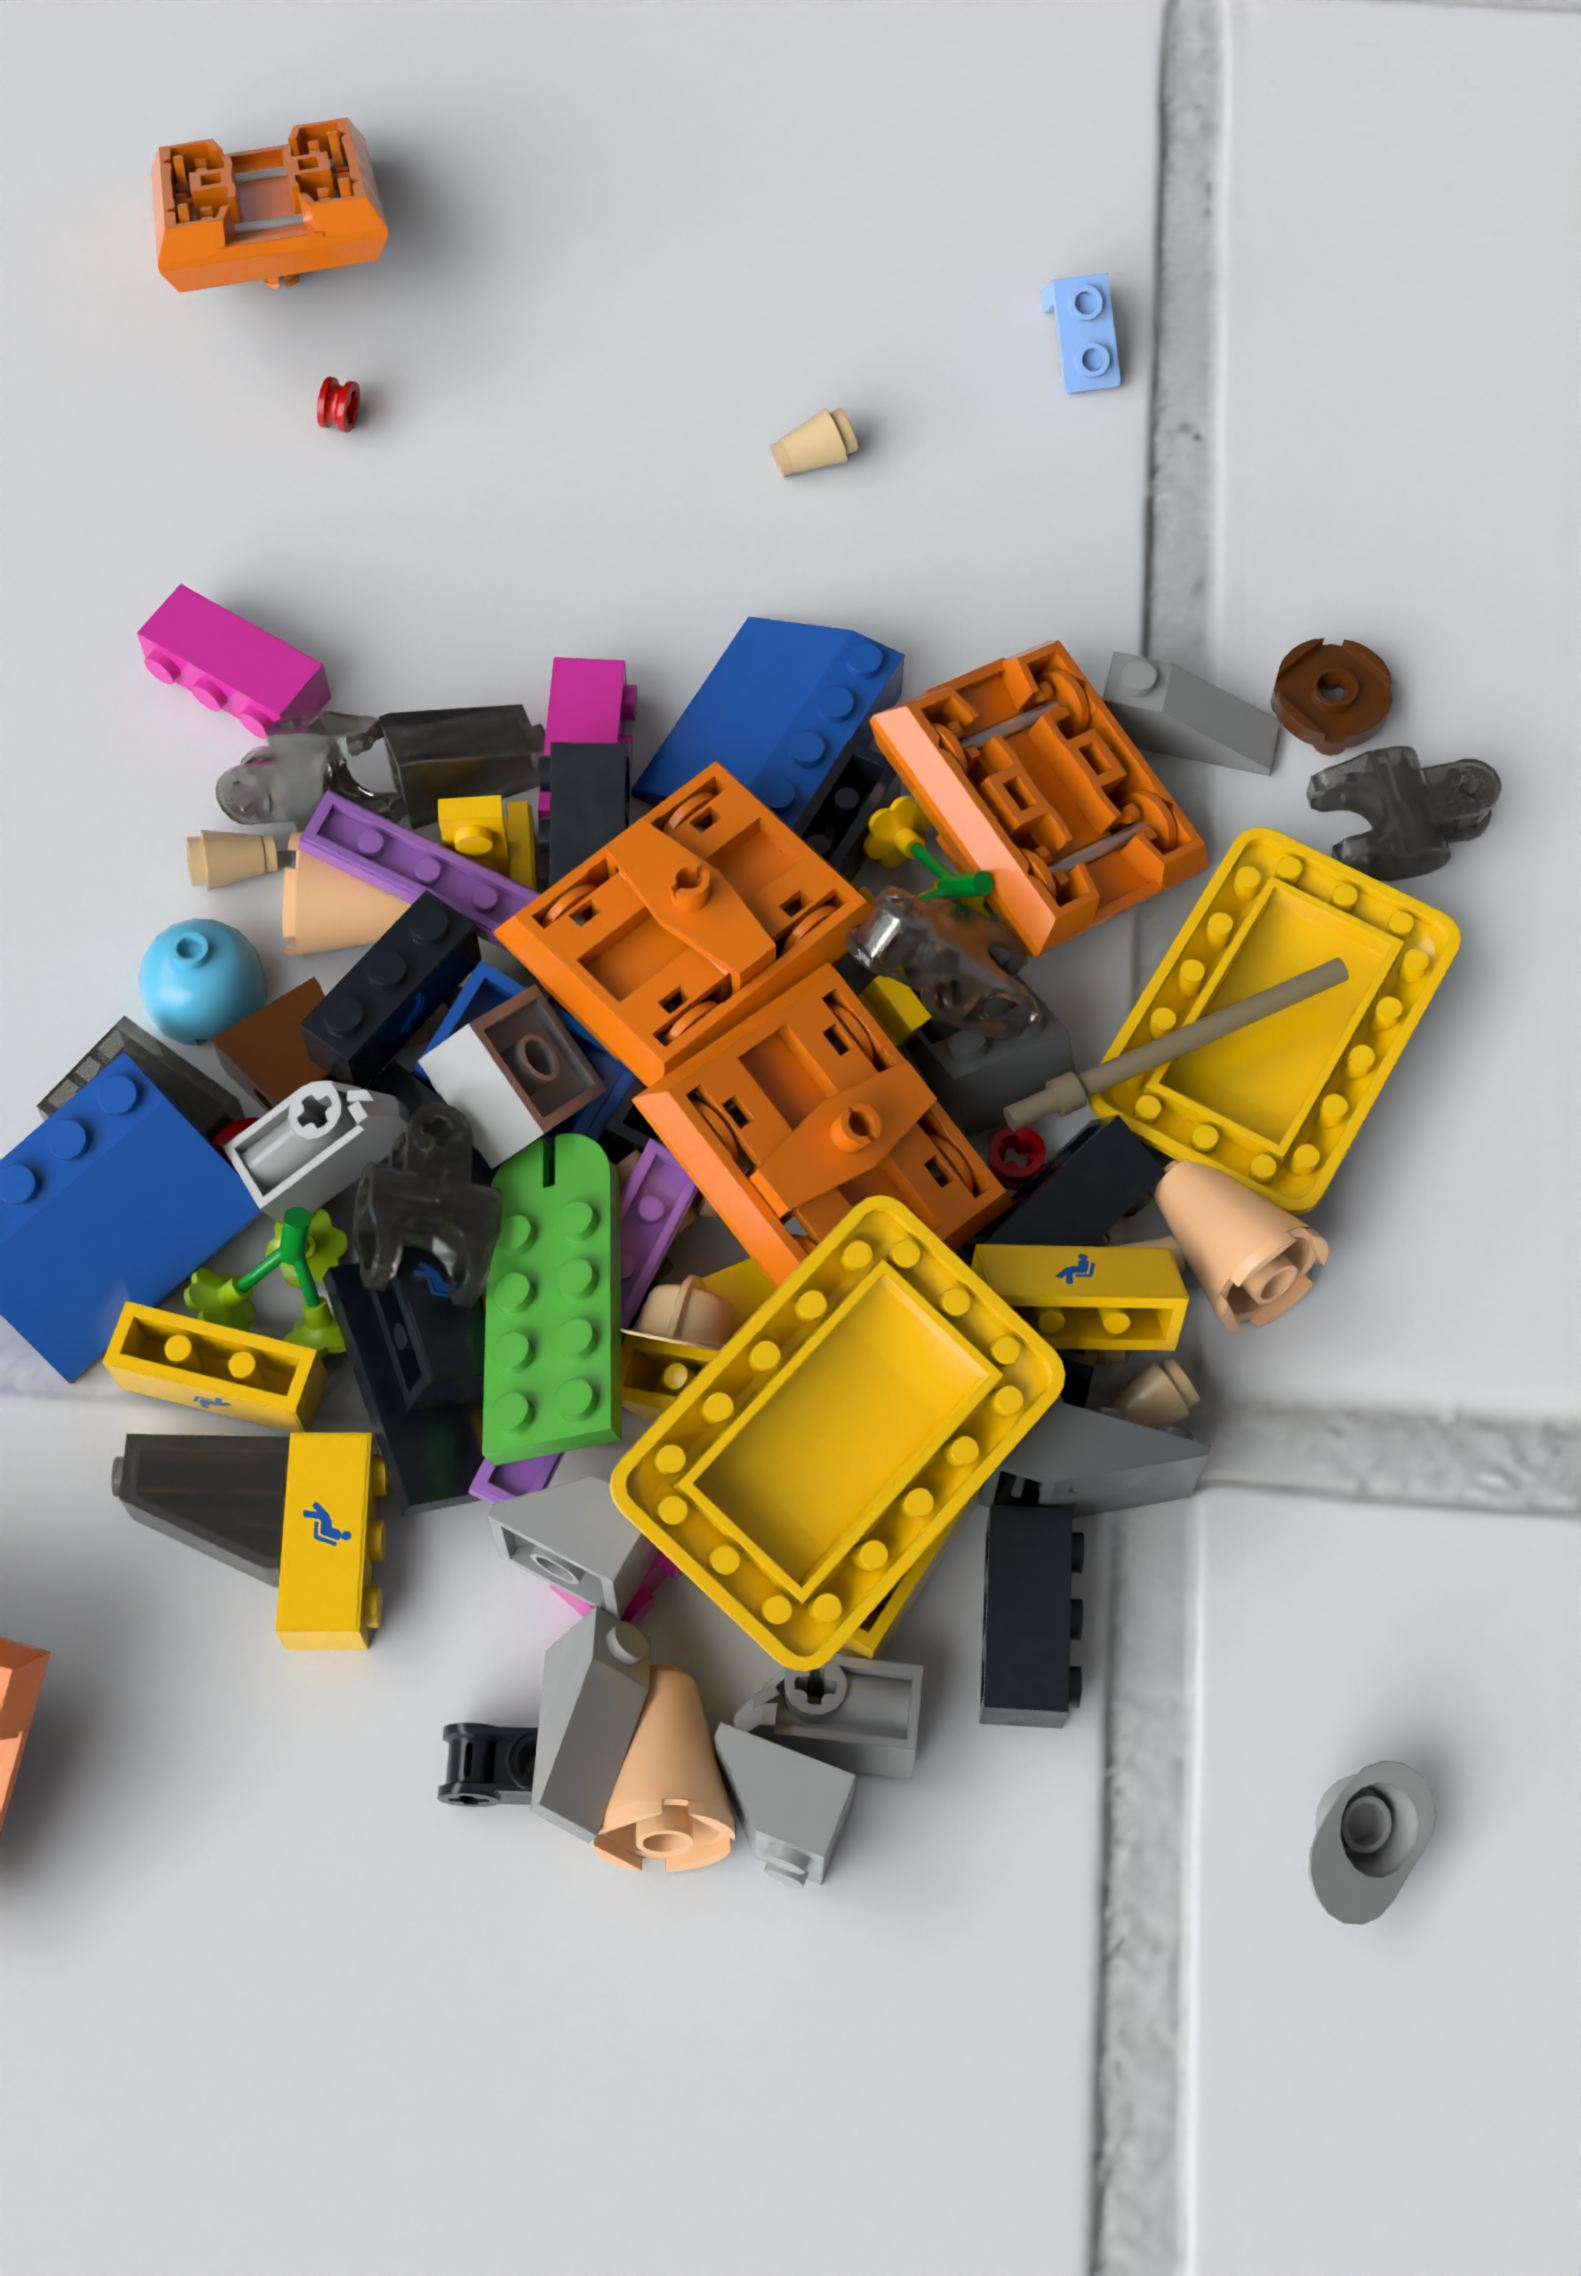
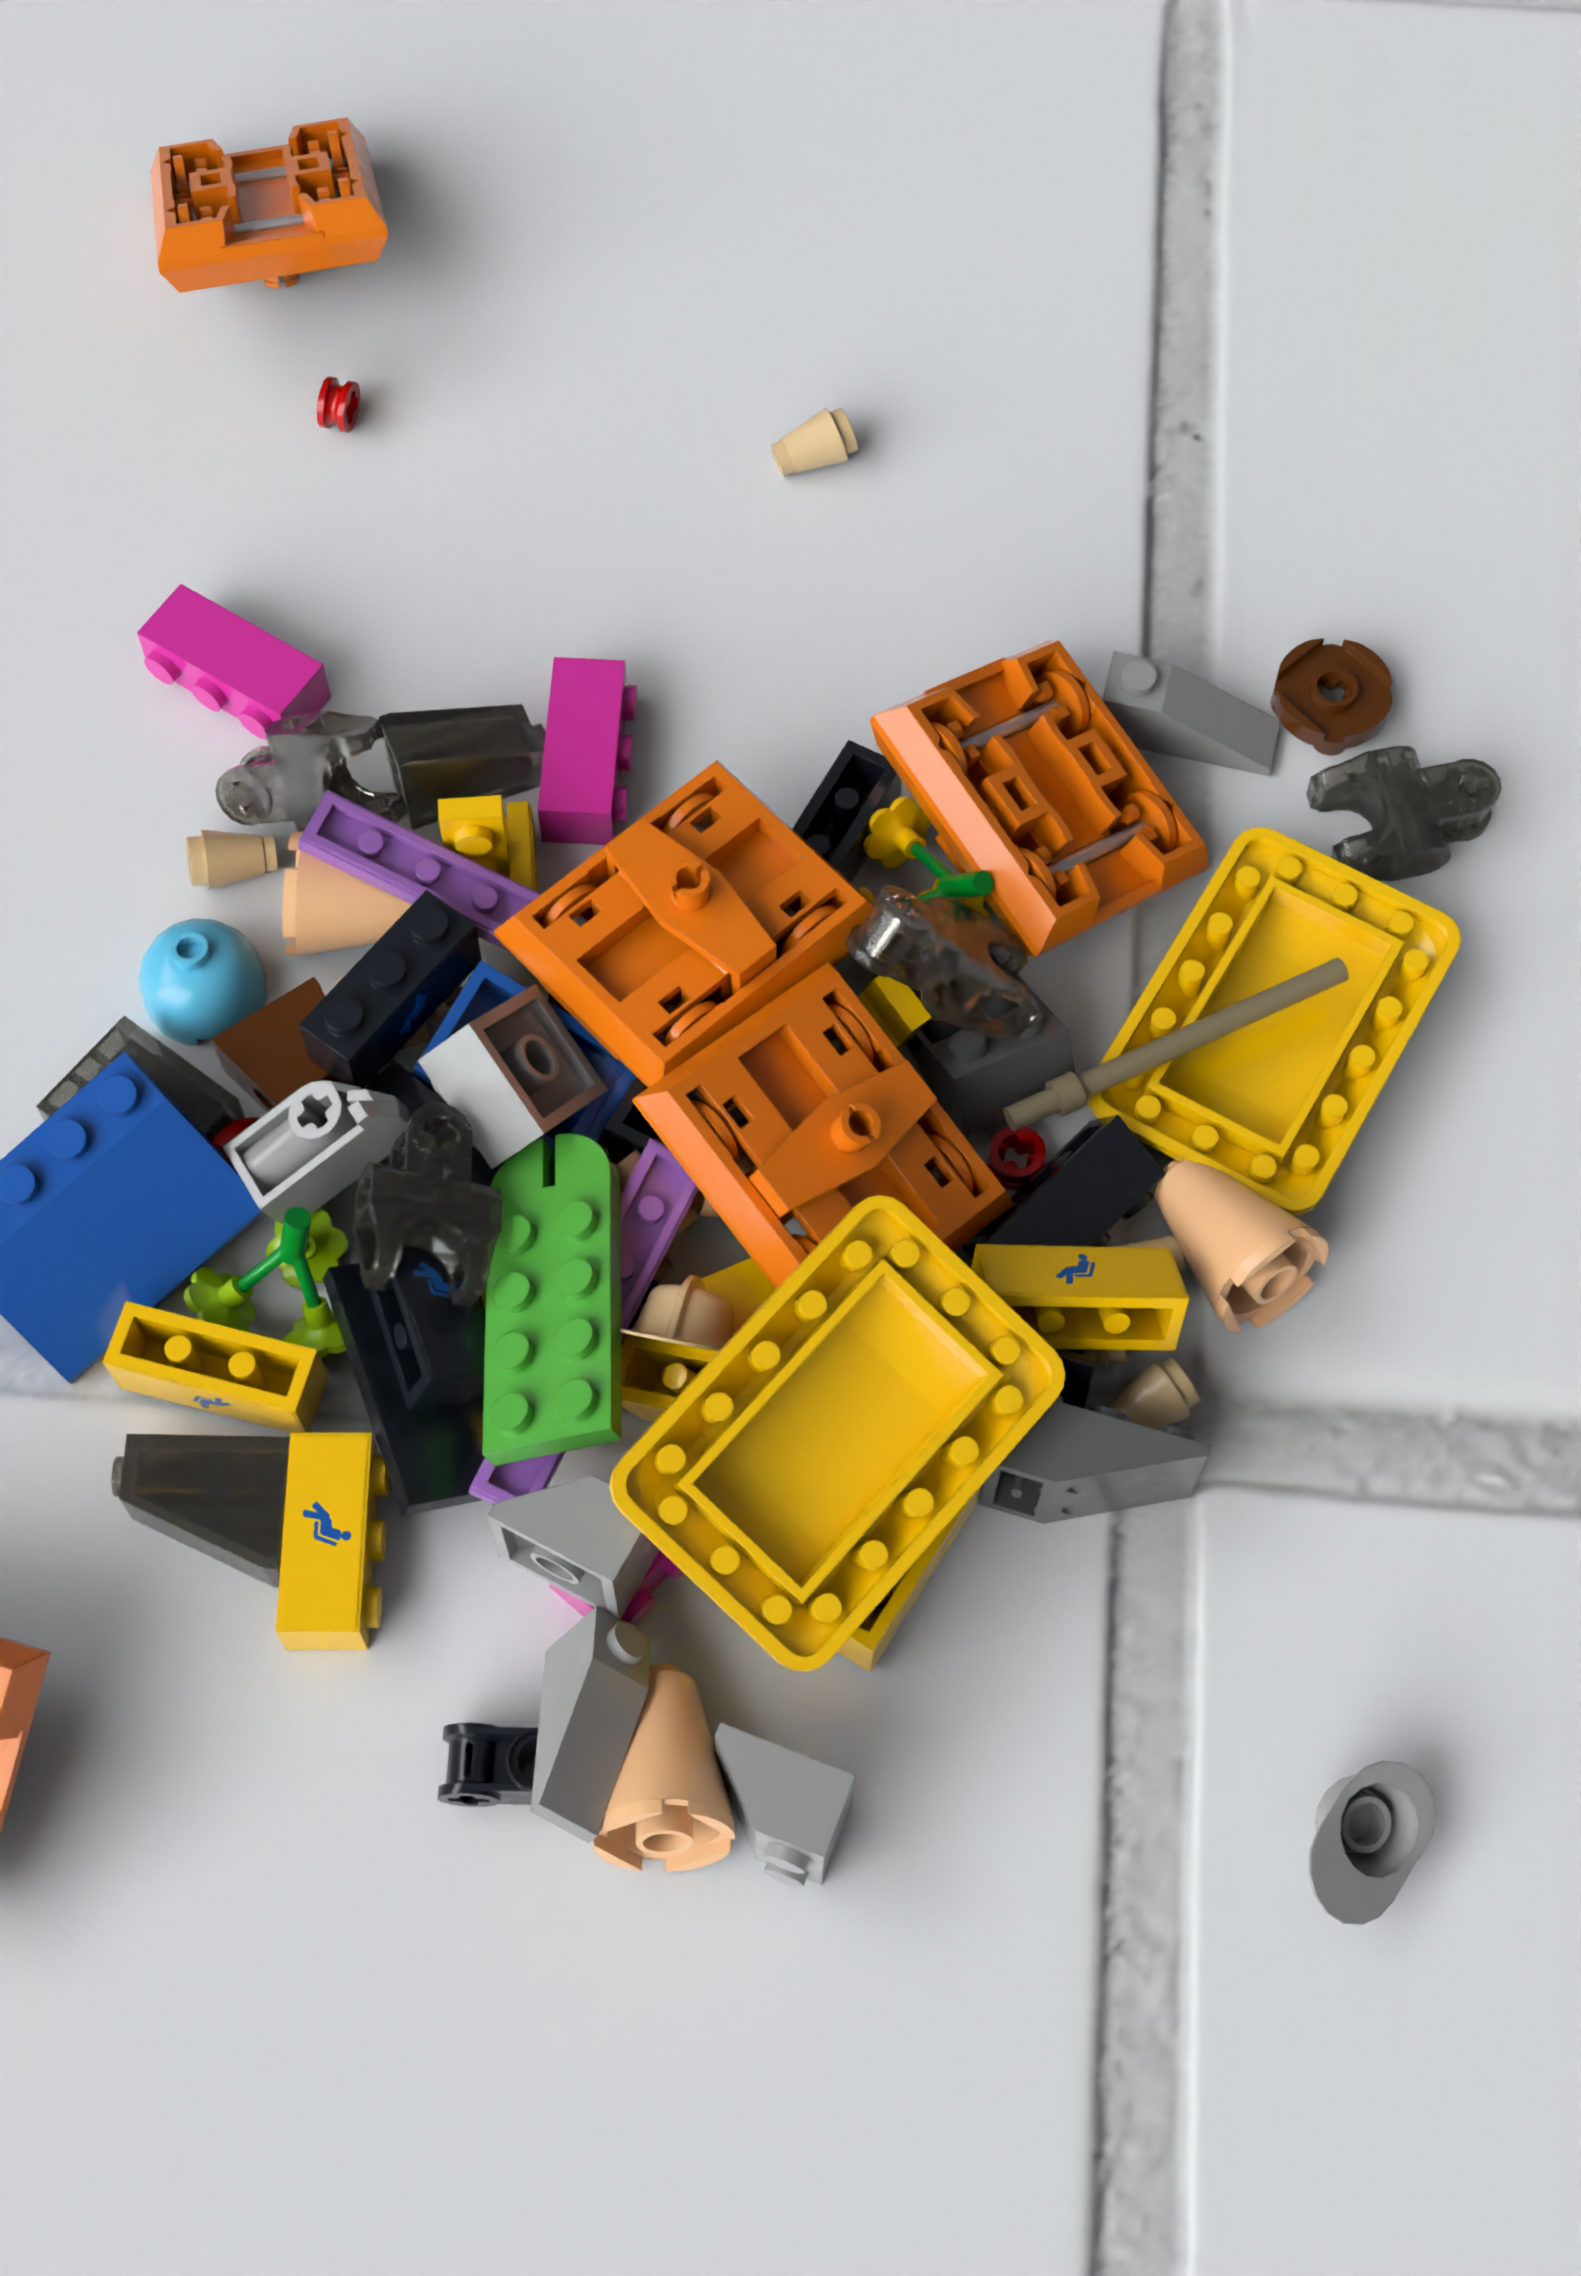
(586, 802): black brick -> none
(778, 712): blue slope -> none
(863, 1718): light grey piece -> none
(1030, 1617): black brick -> none
(1084, 331): light blue bracket -> none

